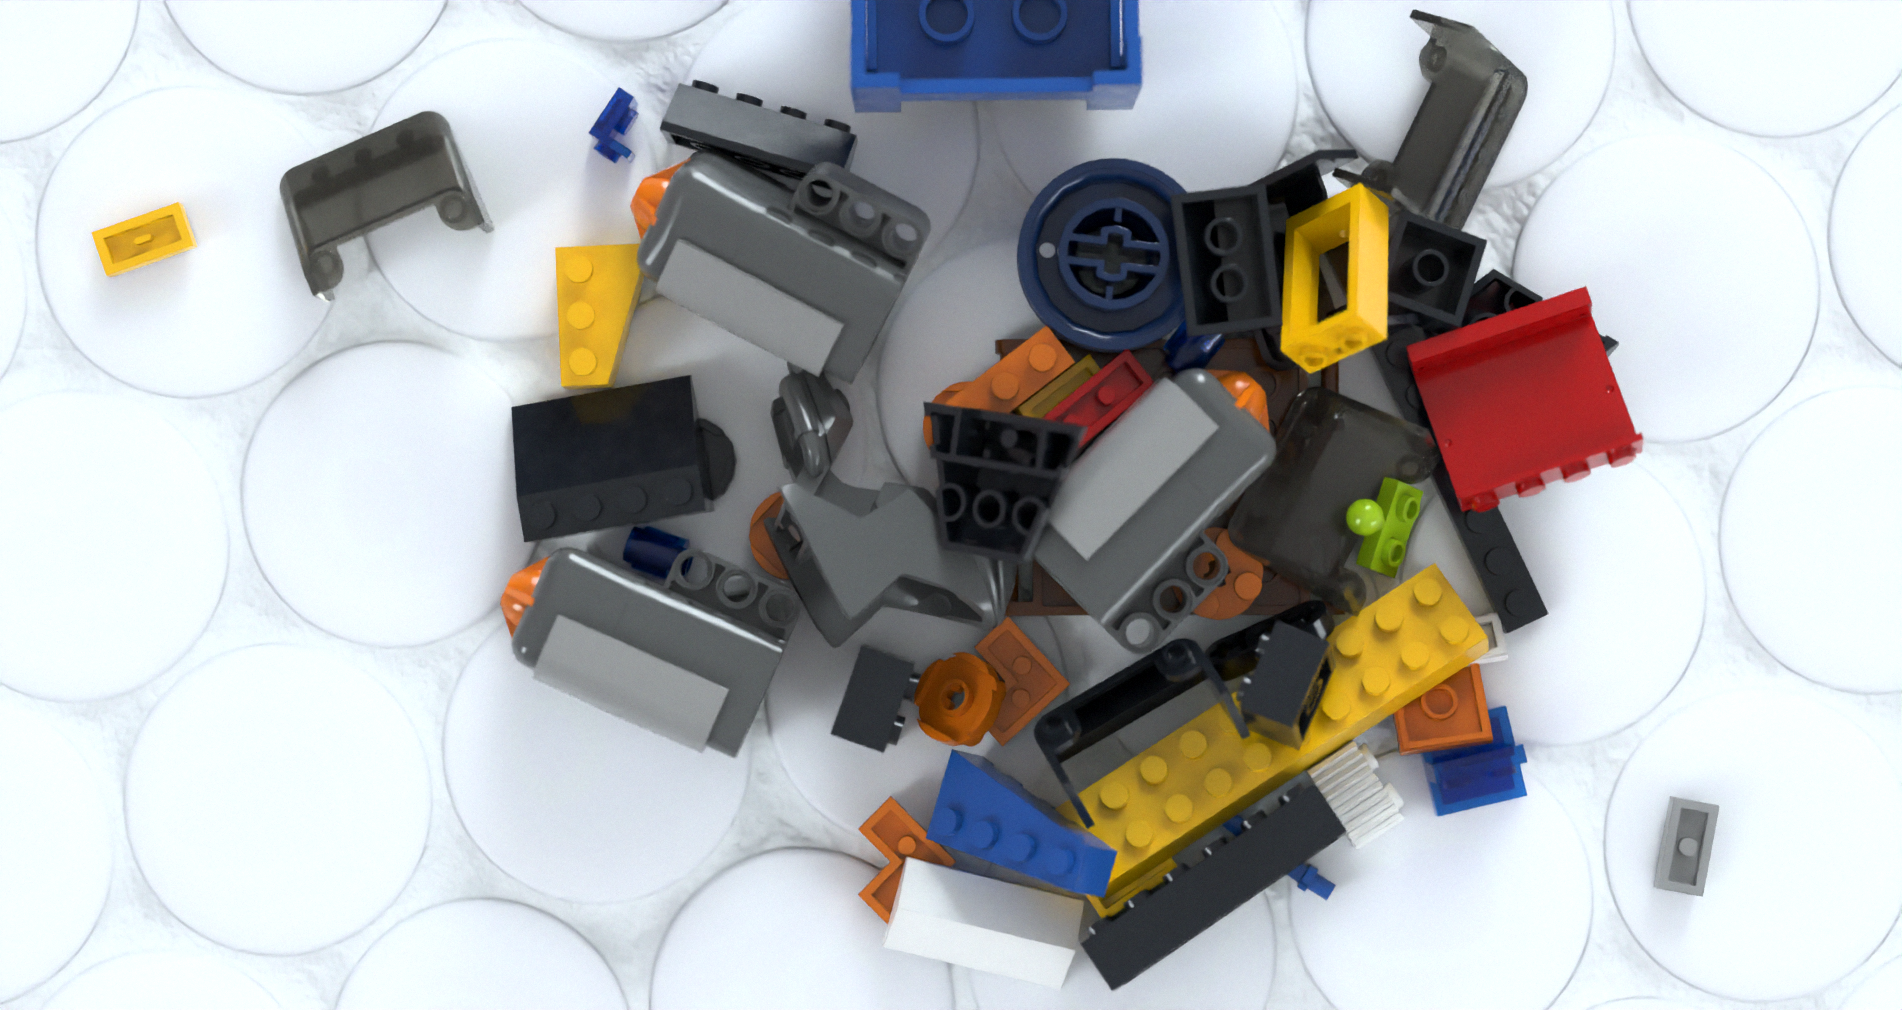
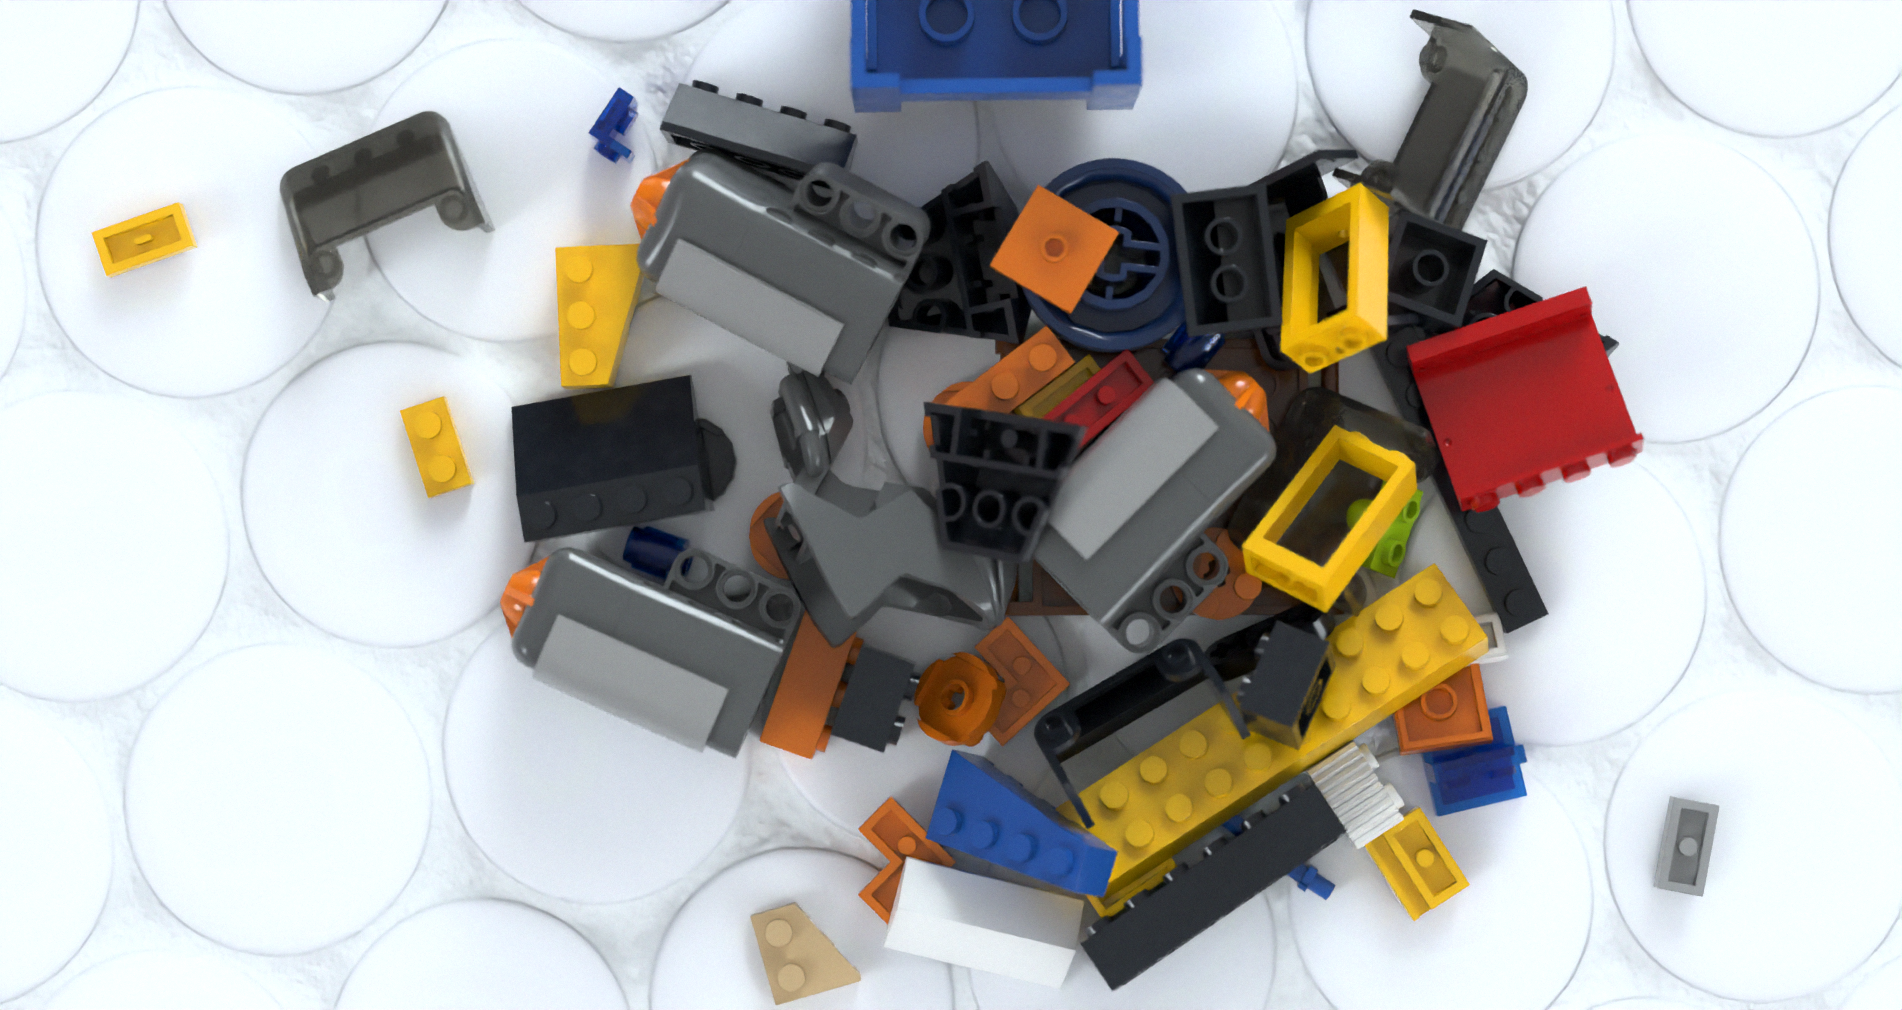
(437, 447): none -> yellow plate
(799, 955): none -> tan wing
(808, 691): none -> orange brick
(952, 279): none -> black wedge
(1054, 249): none -> orange plate
(1301, 577): none -> yellow window
(1416, 864): none -> yellow plate

